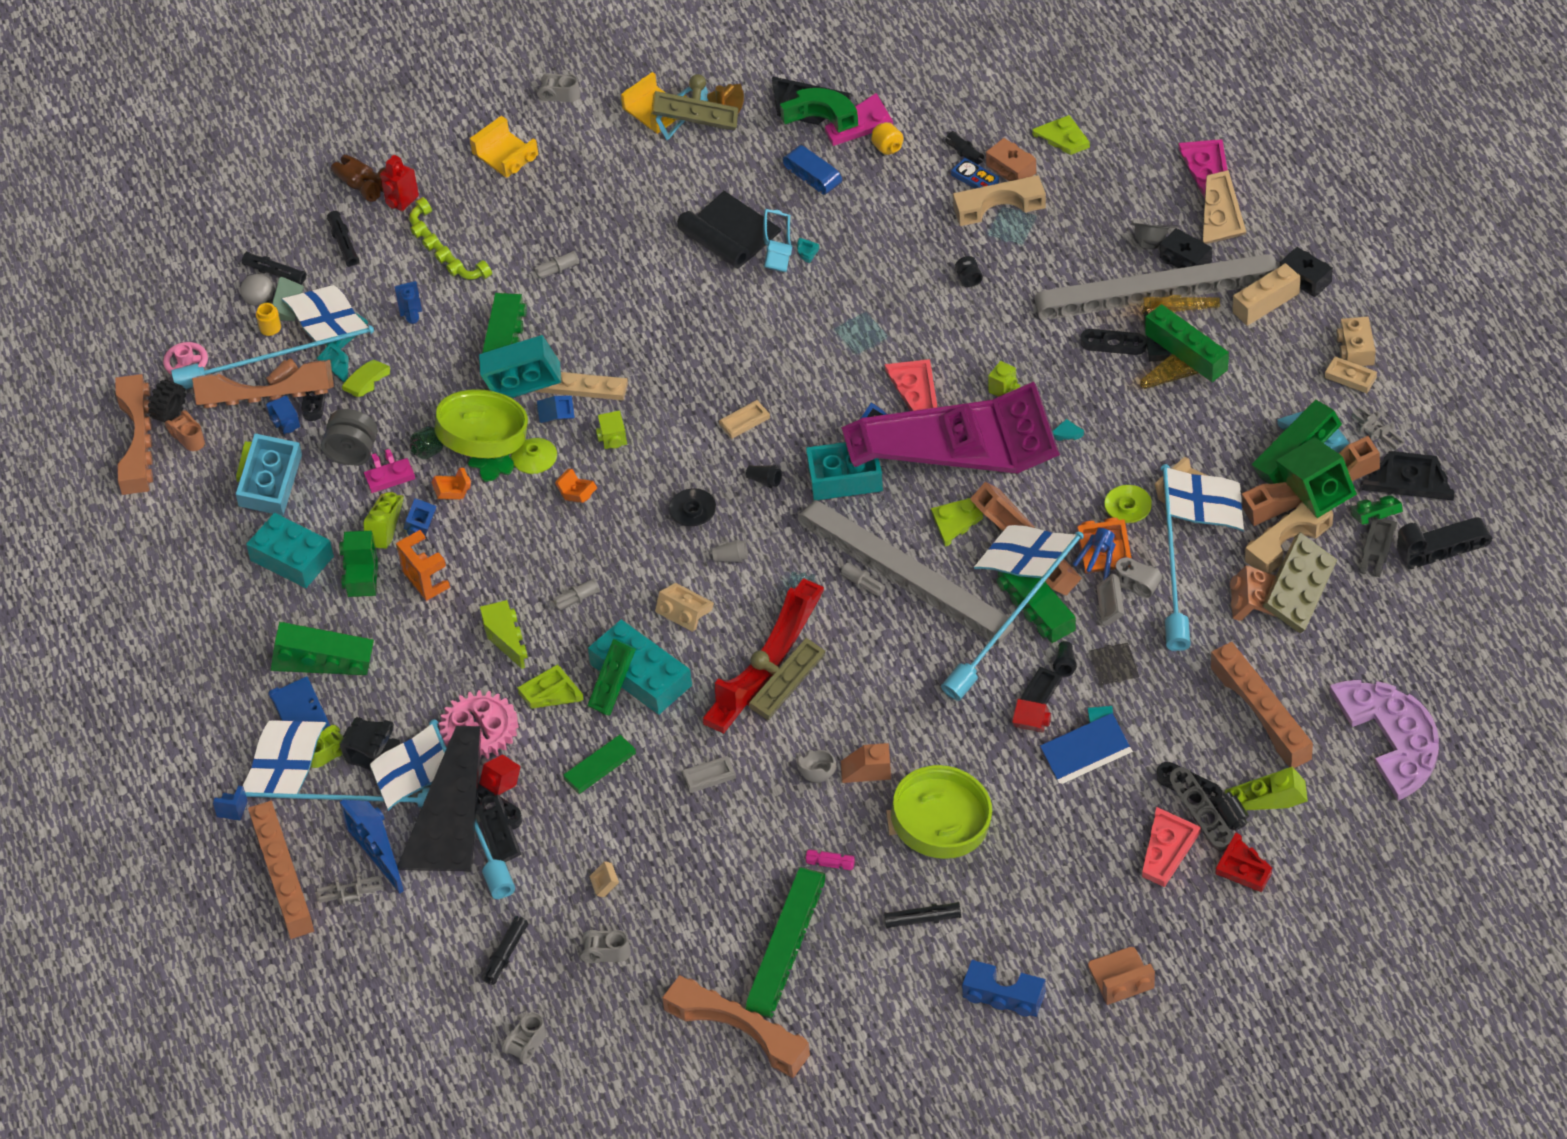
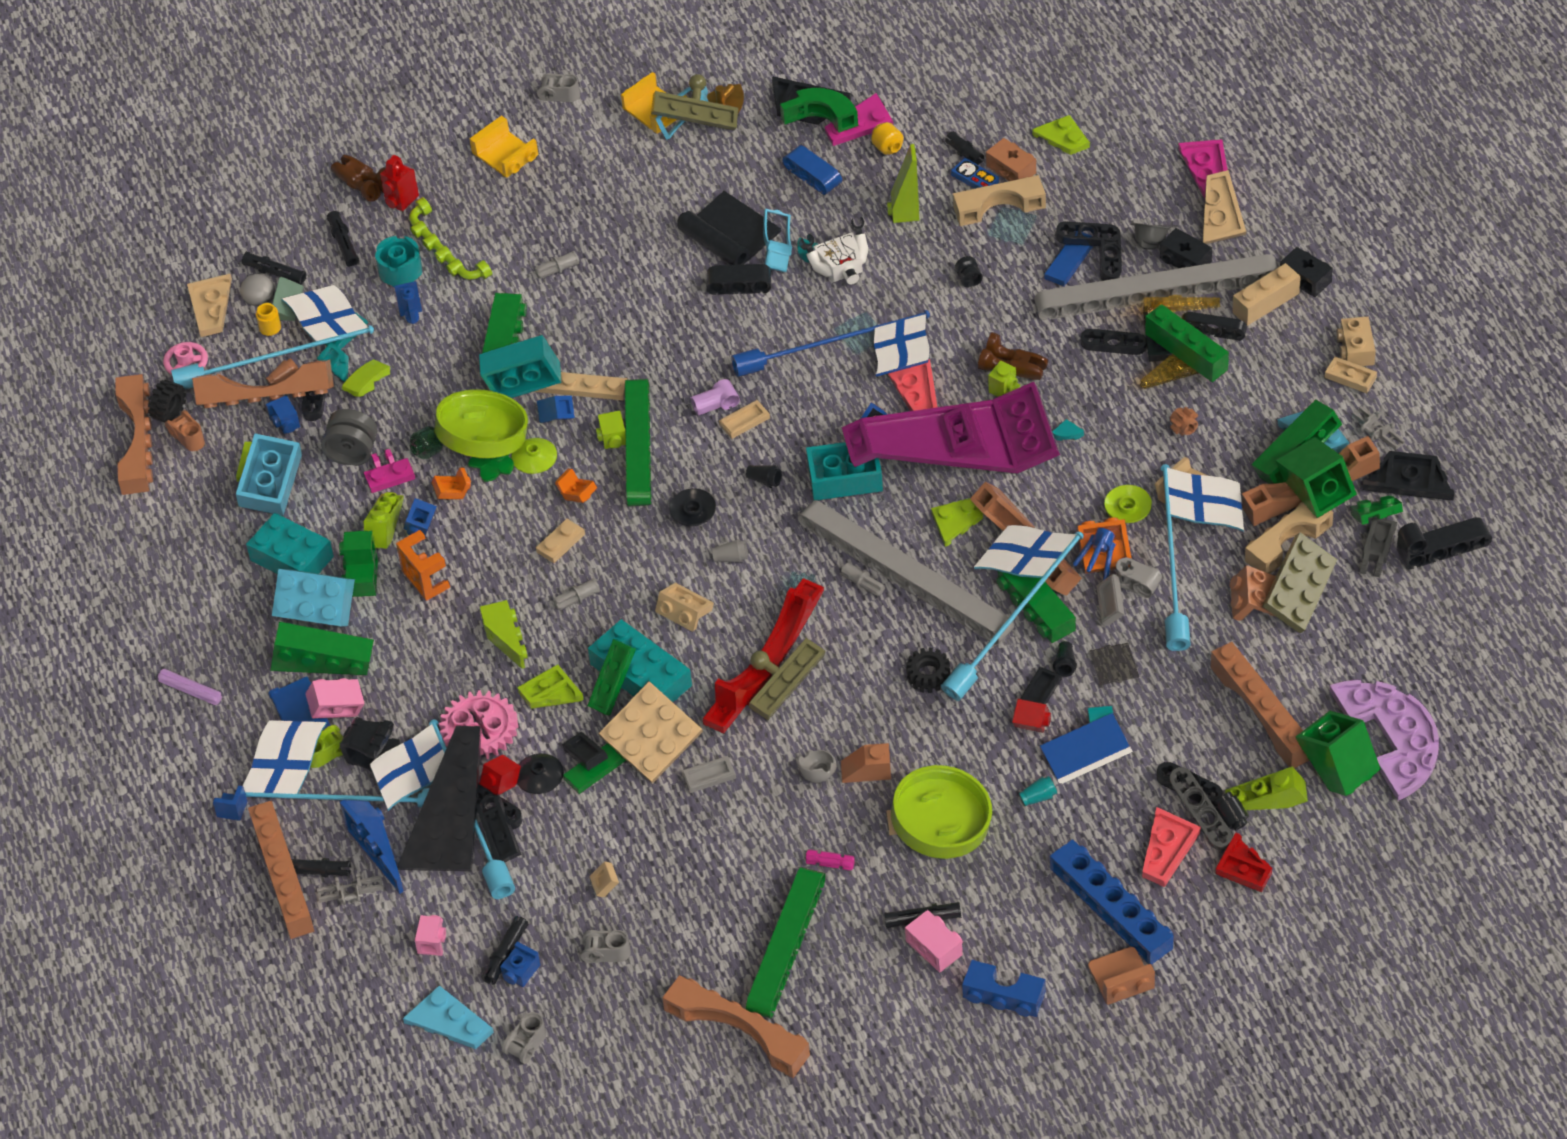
(189, 686): none -> lavender axle
(210, 303): none -> tan wing
(313, 597): none -> medium azure brick
(321, 867): none -> black pin
(334, 698): none -> bright pink brick
(398, 260): none -> teal brick
(430, 935): none -> bright pink brick
(450, 1018): none -> medium azure wing
(520, 965): none -> blue brick
(541, 780): none -> black dish
(560, 540): none -> tan plate
(585, 751): none -> black tile
(638, 442): none -> green beam
(650, 732): none -> tan plate
(719, 396): none -> lavender piece
(738, 278): none -> black beam
(840, 256): none -> white torso
(896, 345): none -> flag
(904, 194): none -> lime wedge
(923, 659): none -> black tyre
(934, 940): none -> bright pink brick
(1027, 363): none -> reddish brown piece
(1039, 791): none -> teal cone
(1067, 262): none -> blue tile
(1103, 241): none -> black beam
(1149, 946): none -> blue brick
(1184, 421): none -> nougat gear
(1234, 329): none -> black beam
(1340, 751): none -> green slope

